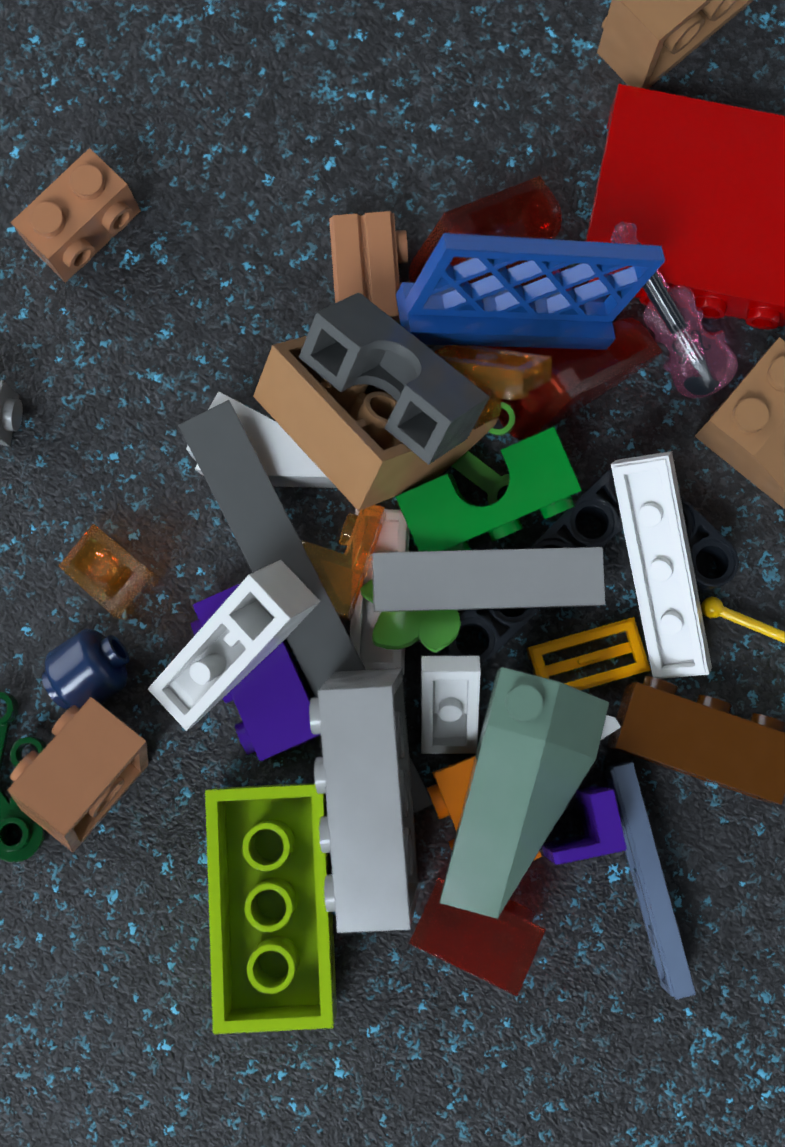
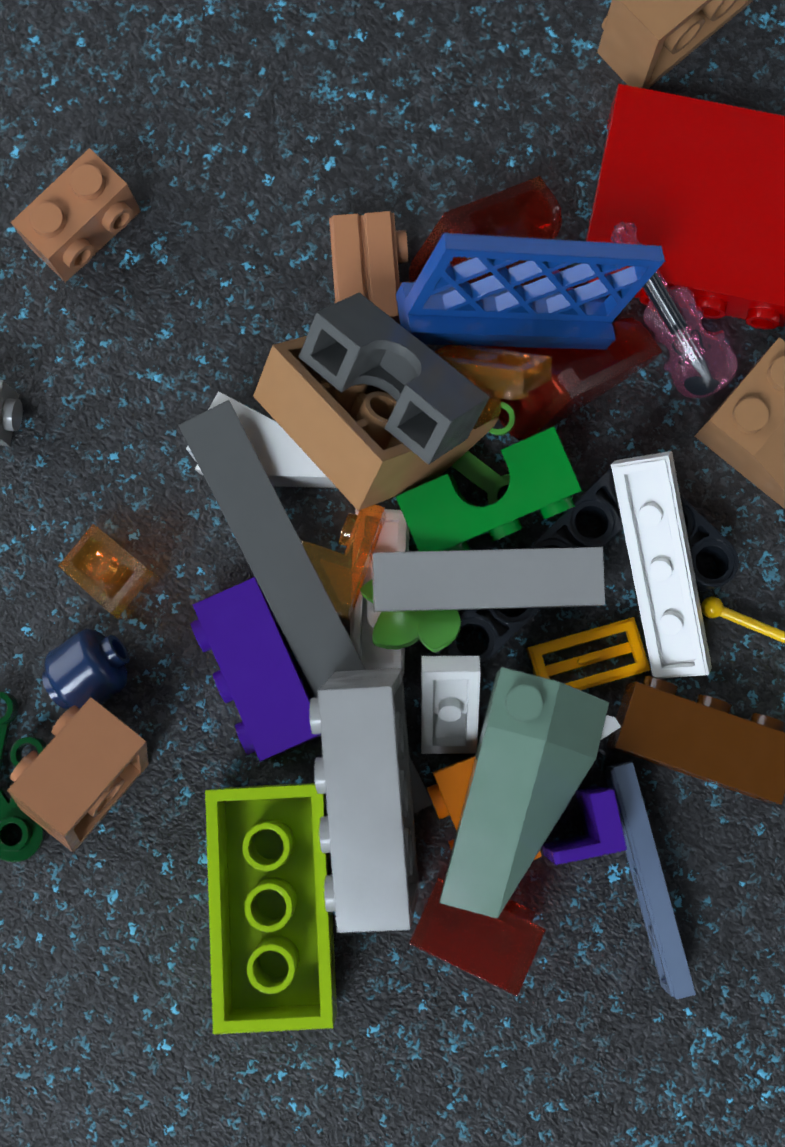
(233, 642): white slope -> none

